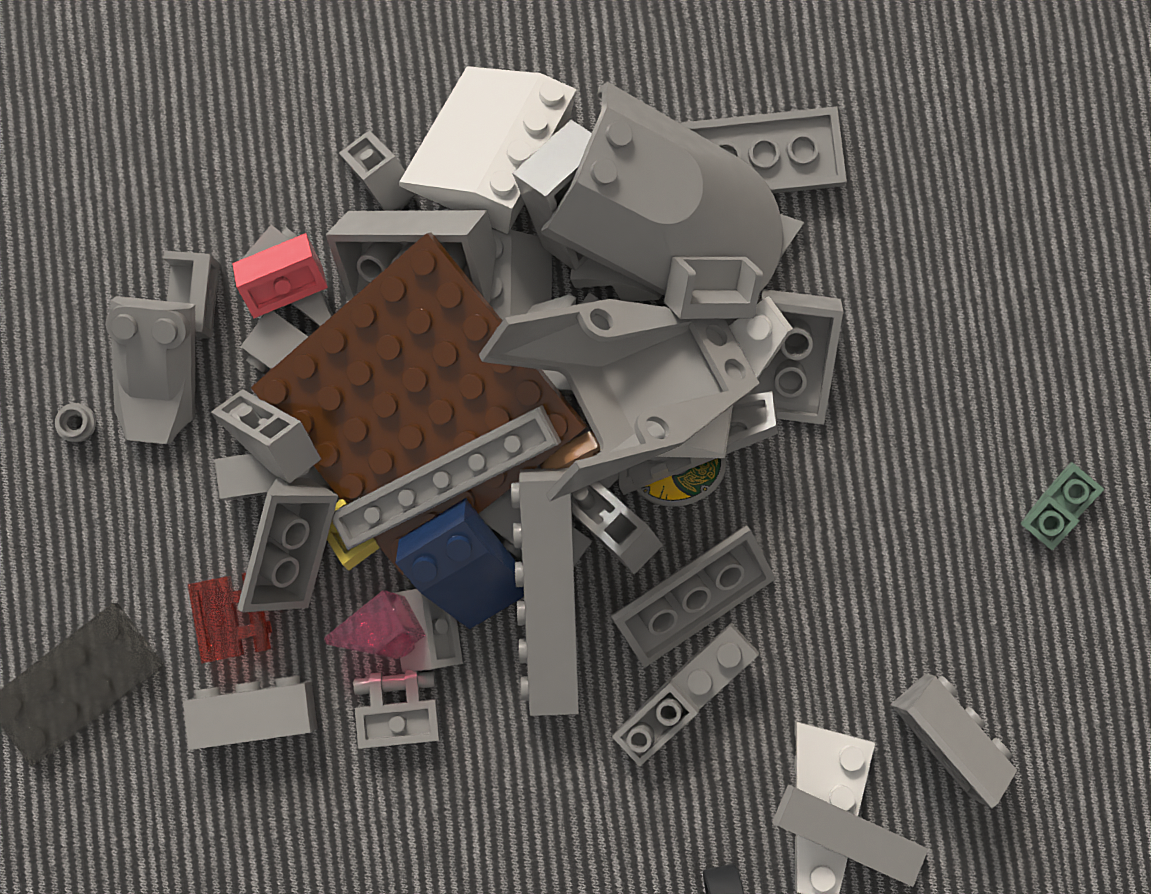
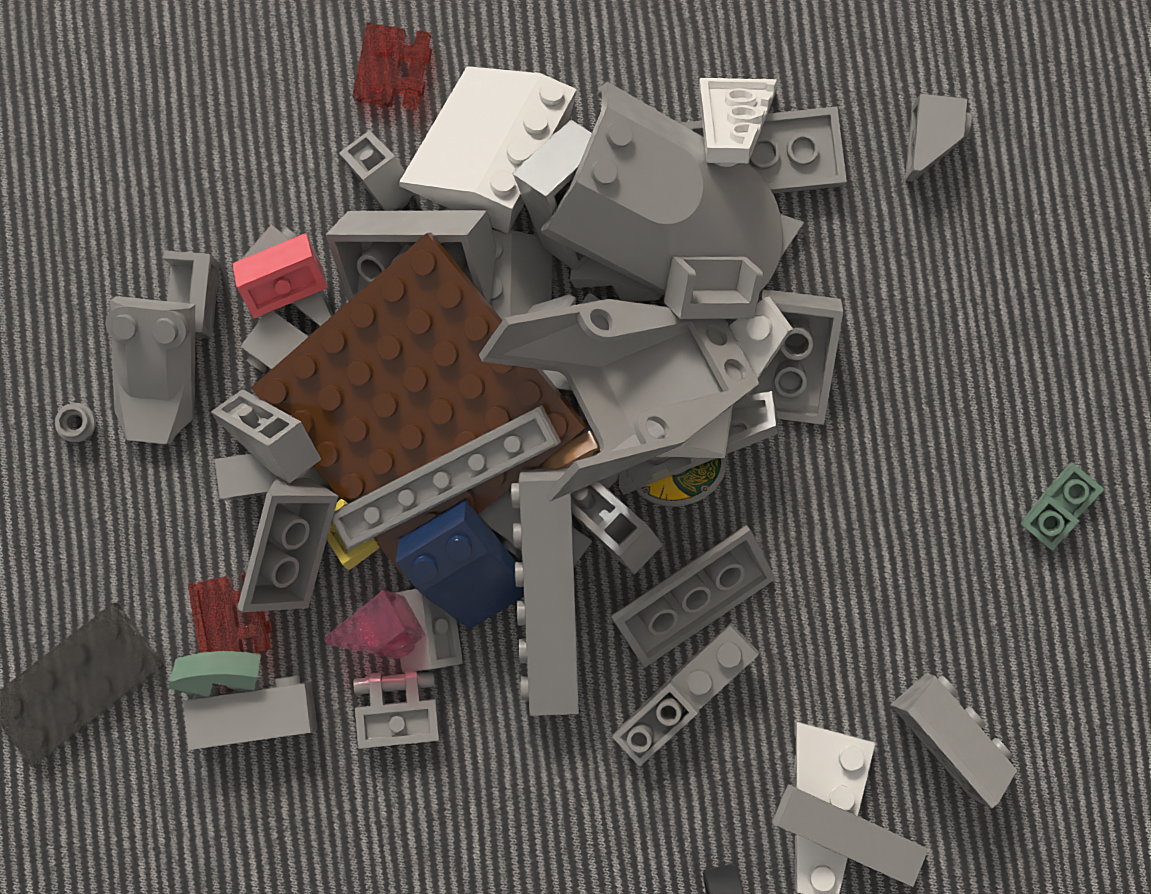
(198, 672): none -> sand green slope
(380, 66): none -> clear red plate
(733, 117): none -> white wing
(934, 131): none -> light grey slope

